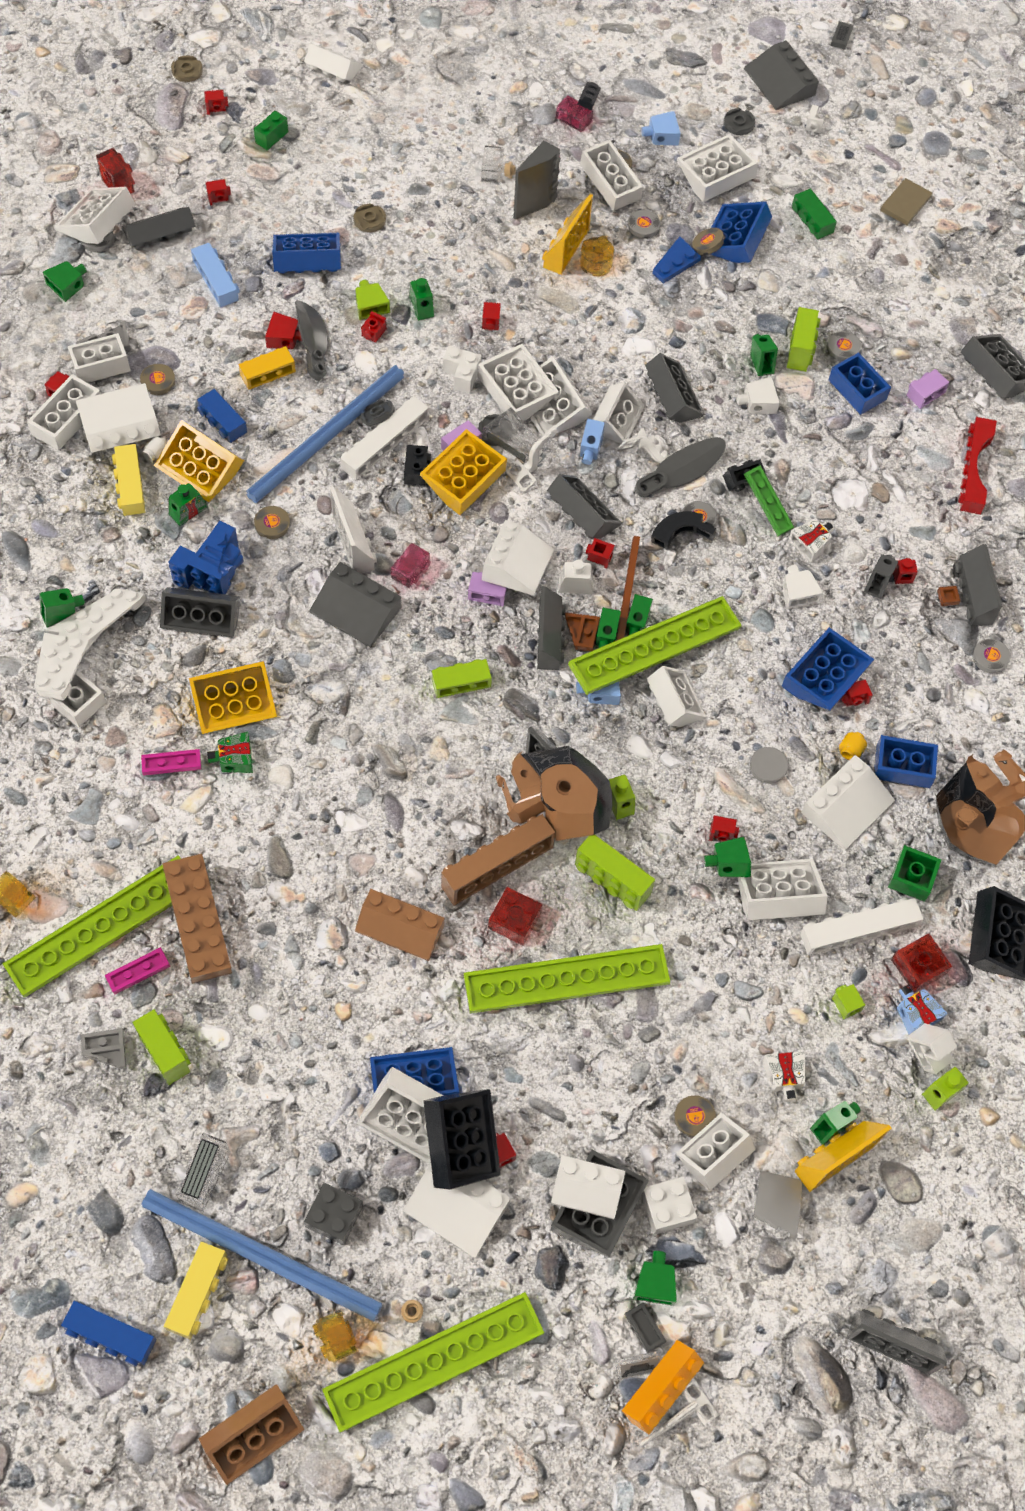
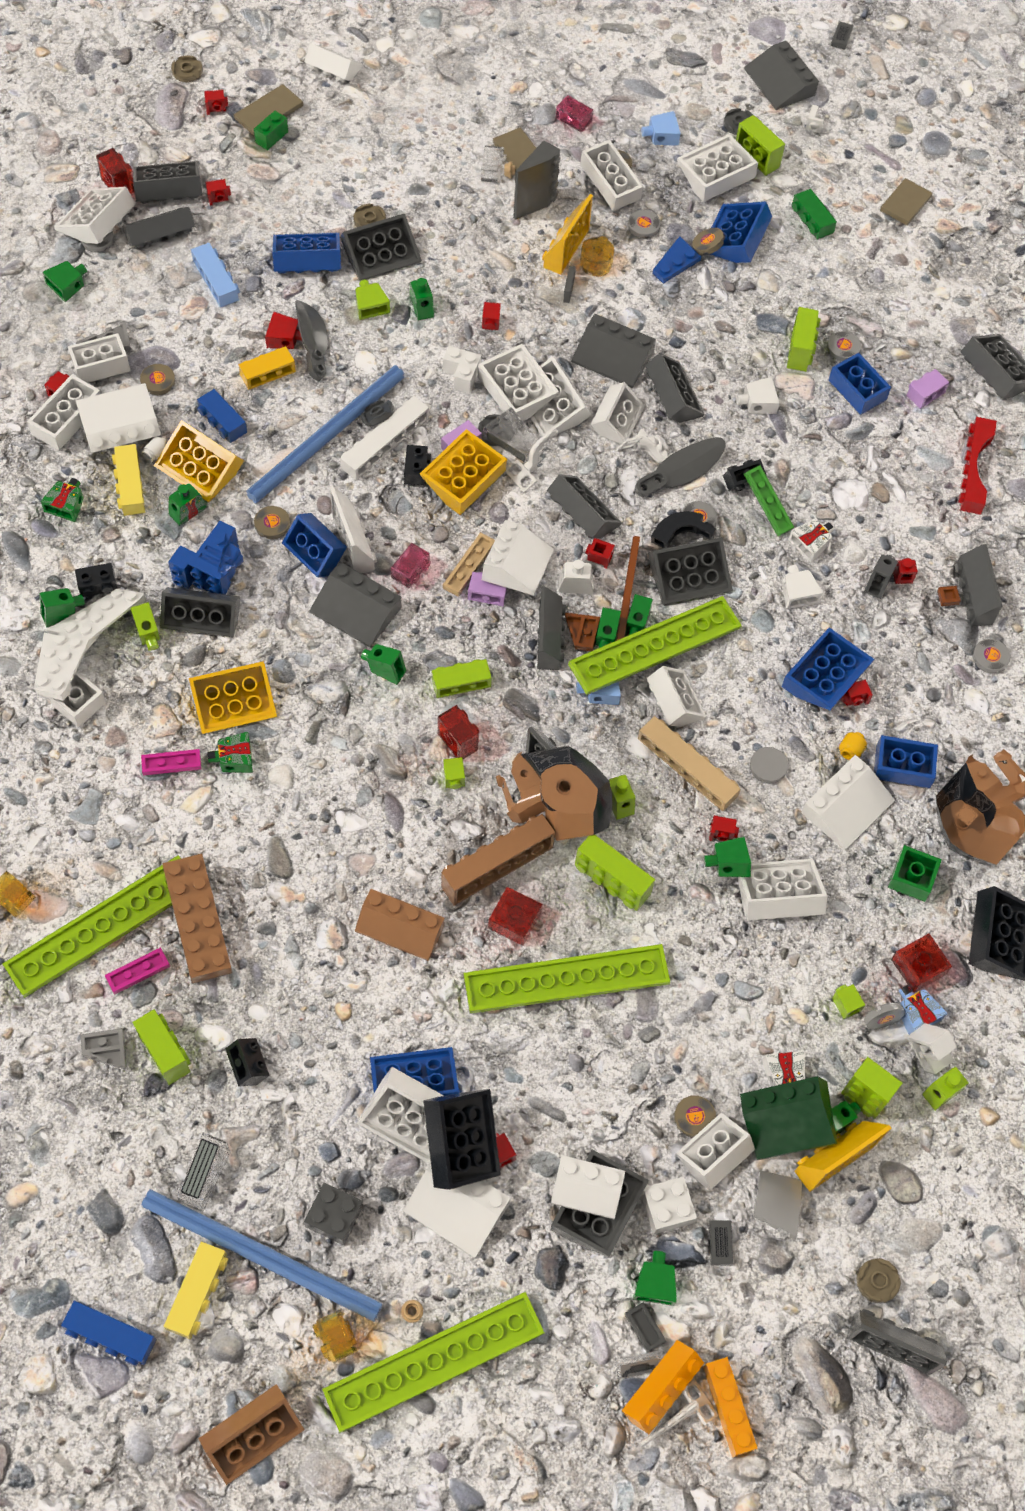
(64, 500): none -> green torso
(96, 580): none -> black brick
(146, 626): none -> lime torso
(167, 181): none -> dark grey slope
(247, 1062): none -> black brick
(279, 99): none -> dark tan tile
(314, 544): none -> blue brick
(374, 327): red brick -> none
(380, 247): none -> dark grey slope
(385, 662): none -> green torso
(454, 773): none -> lime brick
(458, 732): none -> clear red brick
(469, 563): none -> tan plate
(516, 146): none -> dark tan tile
(569, 284): none -> dark grey tile
(589, 95): black plate -> none
(591, 441): light blue torso -> none
(614, 350): none -> dark grey slope
(689, 763): none -> tan brick
(690, 571): none -> dark grey slope
(721, 1242): none -> dark grey tile
(730, 1407): none -> light orange brick
(761, 144): none -> lime brick
(763, 354): green torso -> none
(789, 1117): none -> dark green slope
(861, 926): white brick -> none
(871, 1088): none -> lime brick
(878, 1280): none -> dark tan tile
(886, 1016): none -> light grey tile

